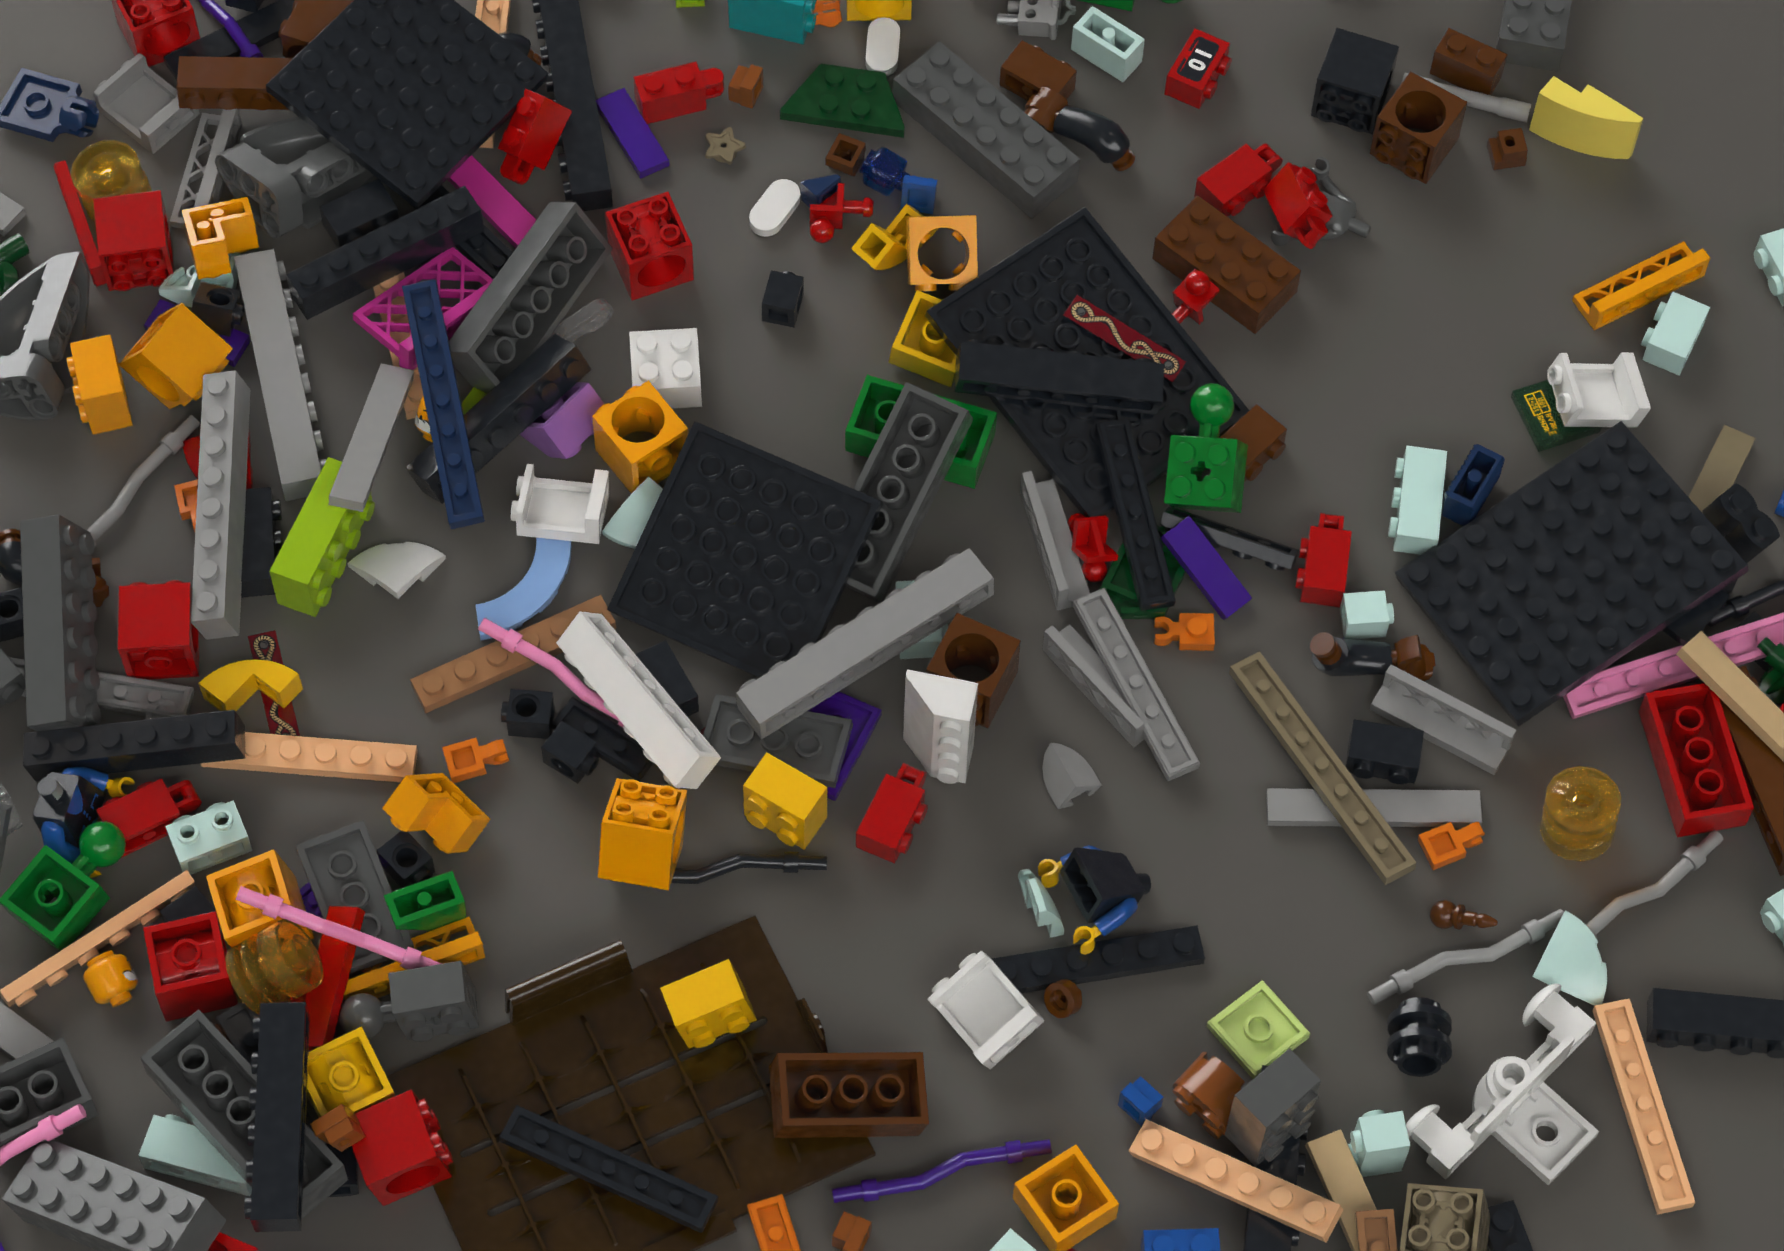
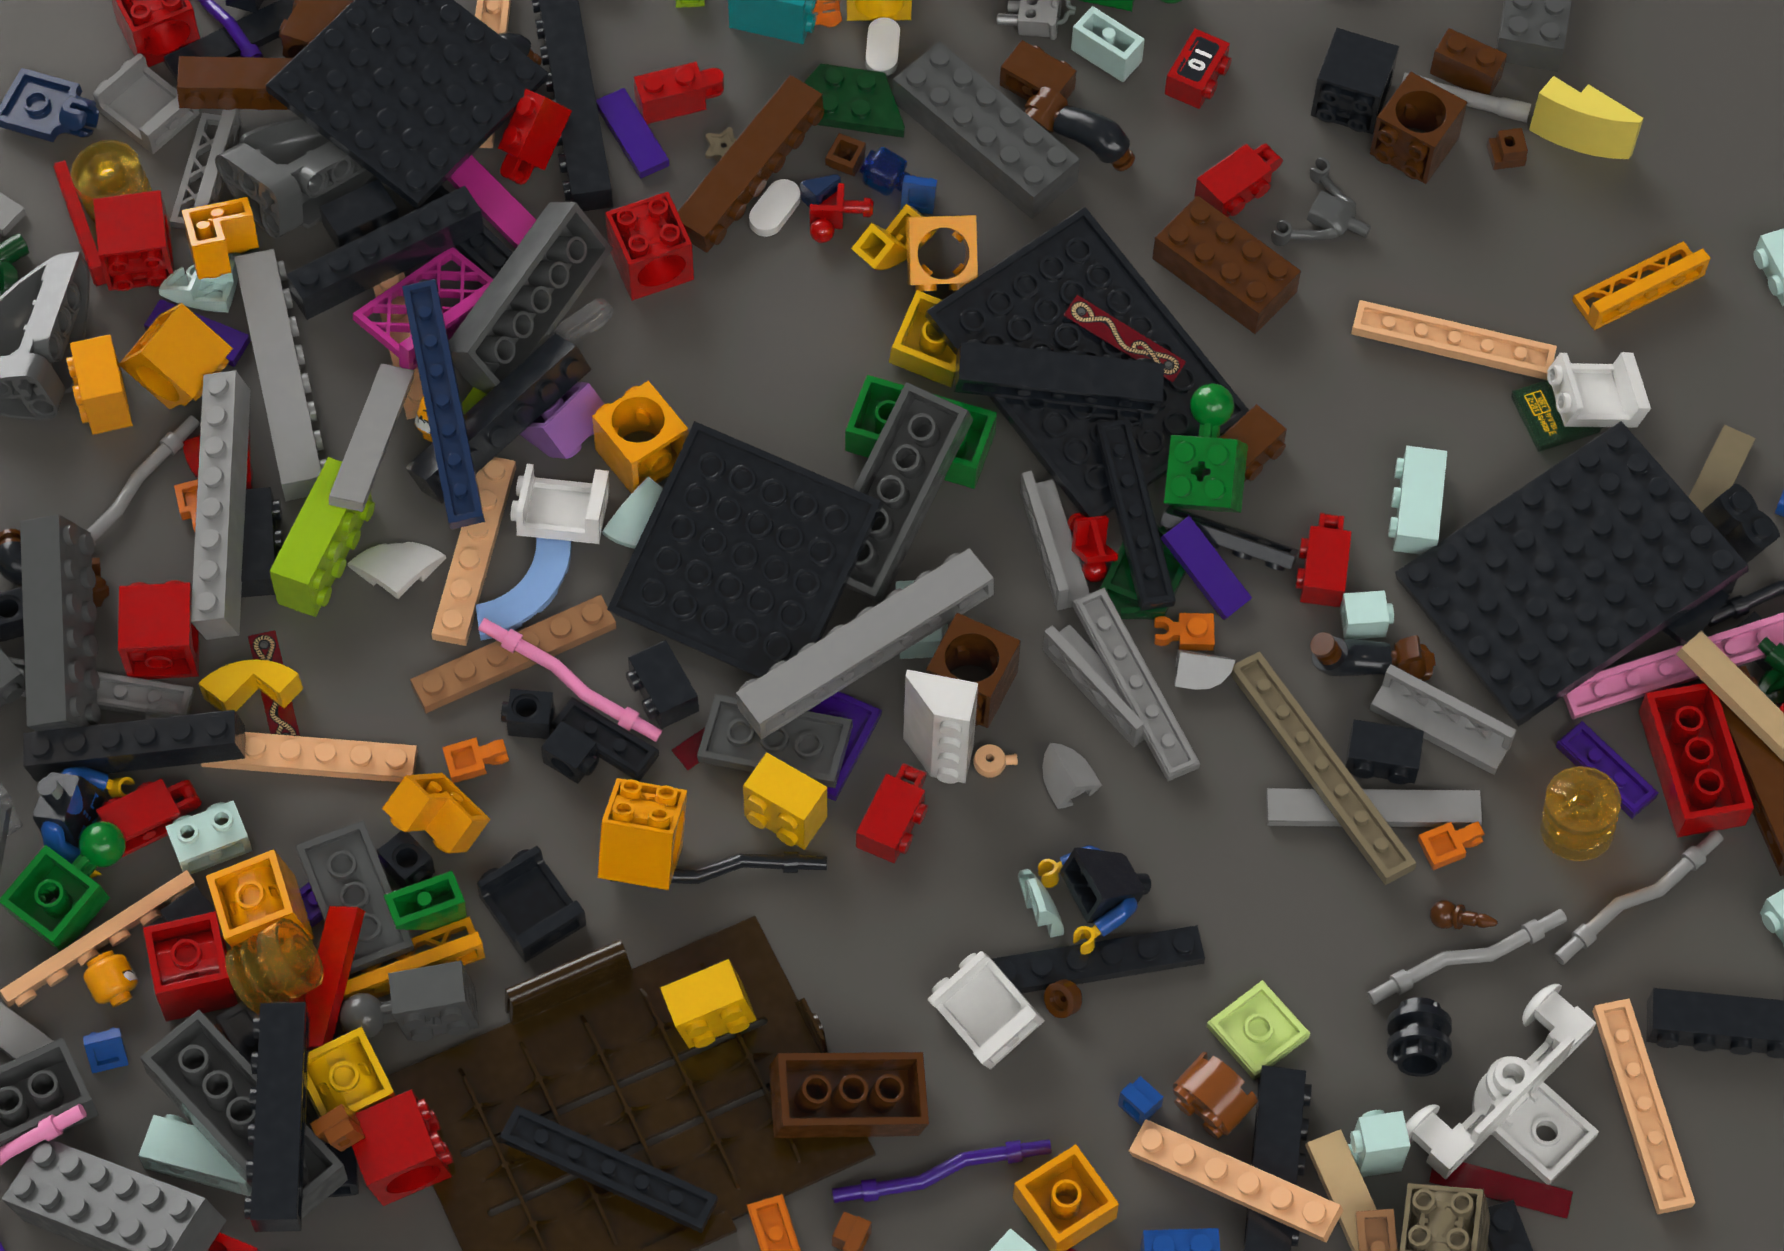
(105, 1050): none -> blue tile
(218, 307): black brick -> none
(274, 906): bright pink bar -> none
(473, 556): none -> light nougat plate
(530, 903): none -> black panel
(638, 701): white brick -> none
(669, 363): white brick -> none
(746, 85): dark orange piece -> none
(750, 162): none -> reddish brown brick
(782, 298): black brick -> none
(998, 758): none -> light nougat piece
(1193, 296): red piece -> none
(1201, 670): none -> light grey brick
(1273, 1108): dark grey brick -> none
(1299, 204): red brick -> none
(1453, 340): none -> light nougat plate
(1472, 485): dark blue brick -> none
(1509, 1187): none -> dark red sticker
(1574, 961): light aqua brick -> none
(1587, 749): none -> dark purple tile
(1675, 333): light aqua brick -> none

